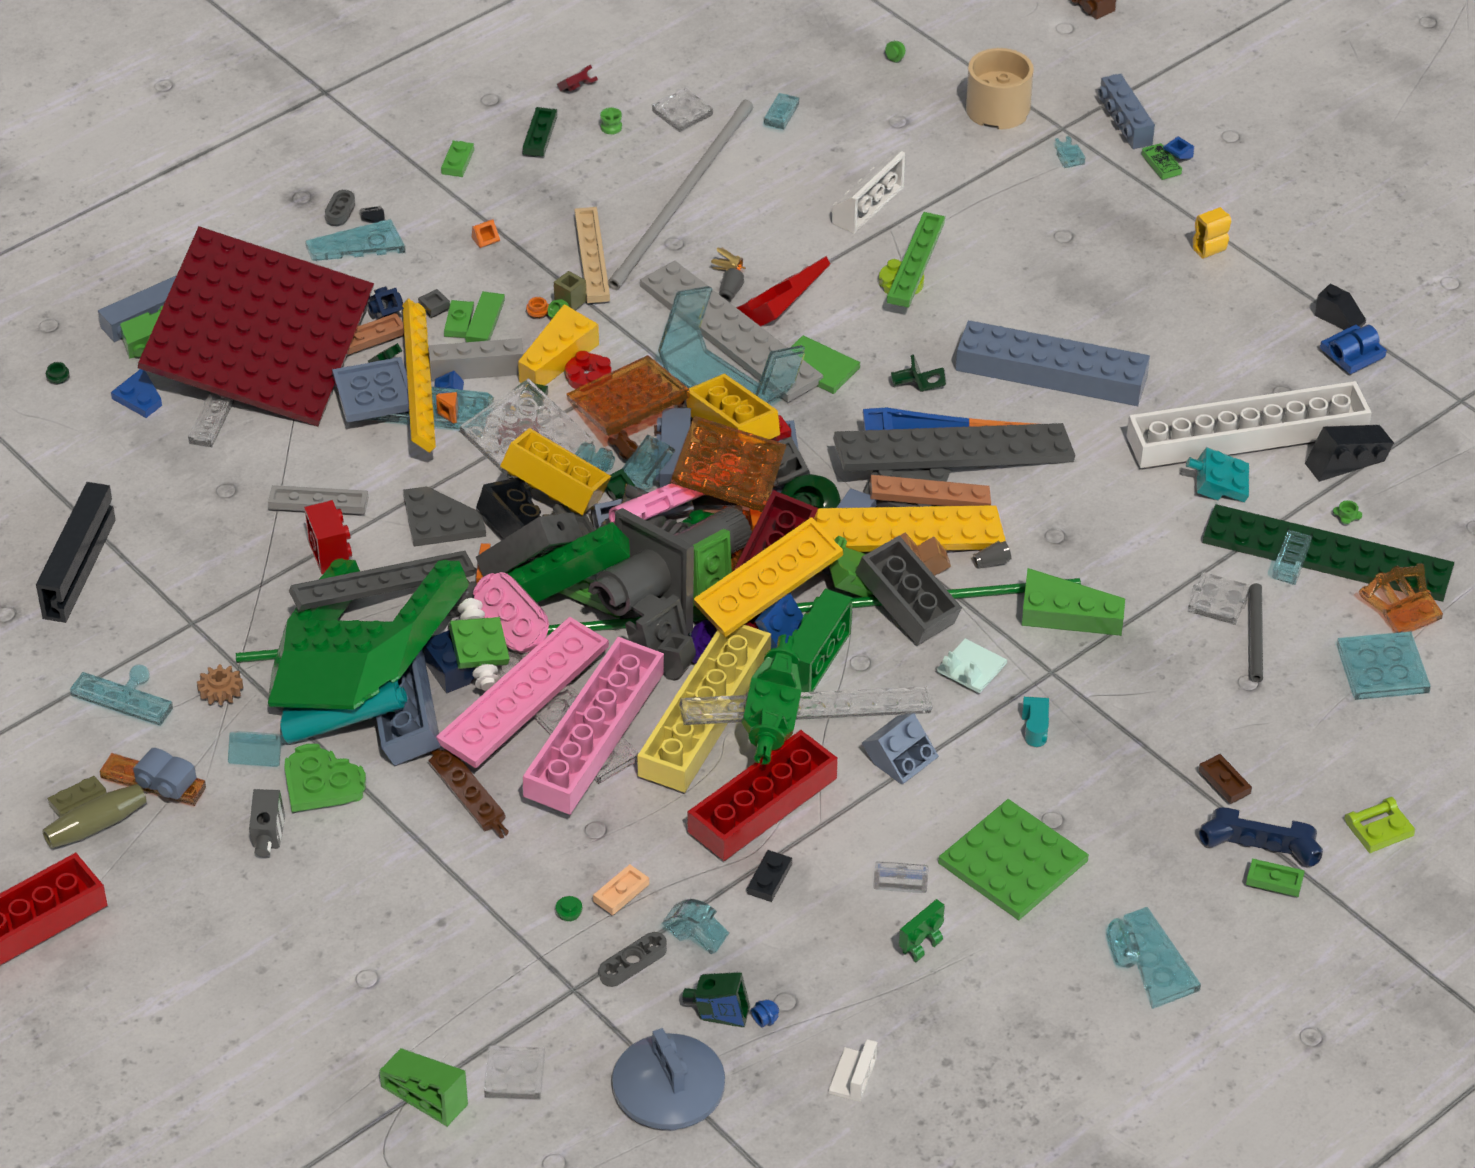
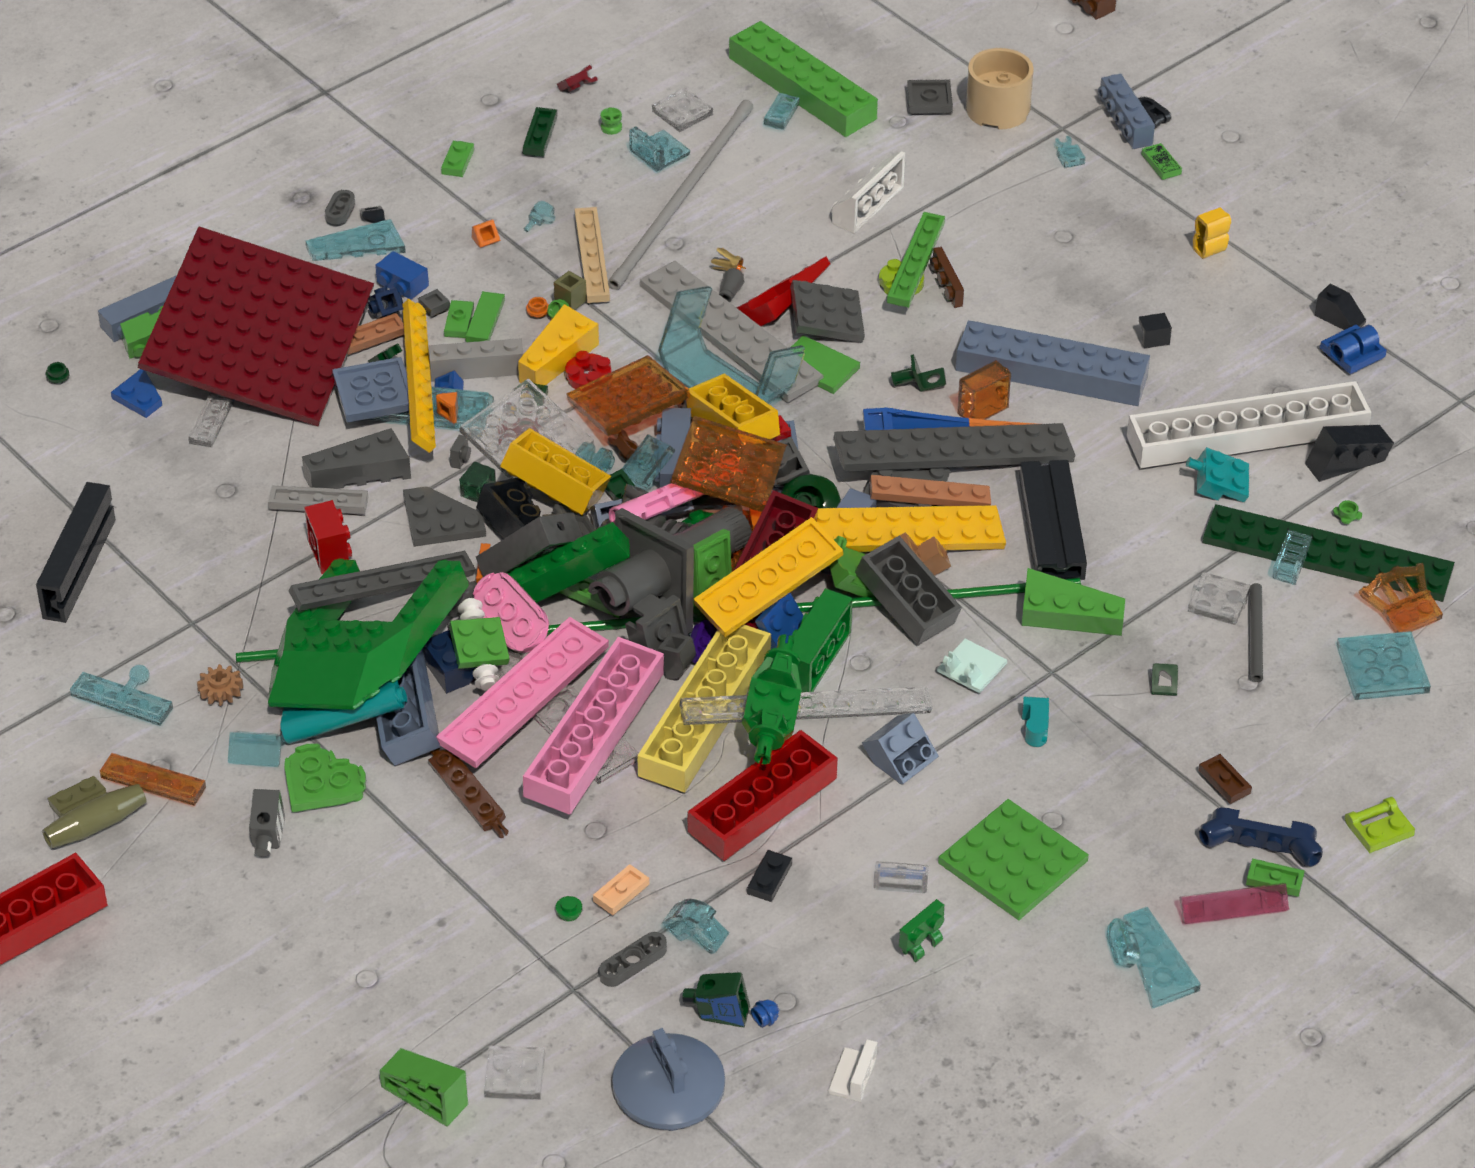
(164, 773): sand blue brick -> none
(358, 461): none -> dark grey wedge
(403, 274): none -> blue brick
(460, 452): none -> dark grey plate
(473, 480): none -> clear green brick
(539, 214): none -> clear light blue piece
(657, 150): none -> clear light blue bracket
(802, 75): none -> bright green brick
(827, 311): none -> dark grey plate
(895, 51): bright green plate -> none
(929, 96): none -> dark grey plate
(947, 277): none -> reddish brown plate
(984, 392): none -> clear orange piece
(995, 554): dark grey cone -> none
(1052, 519): none -> black brick
(1153, 108): none -> black plate
(1155, 330): none -> black panel
(1164, 679): none -> dark green slope
(1180, 148): blue slope -> none
(1234, 903): none -> clear pink plate

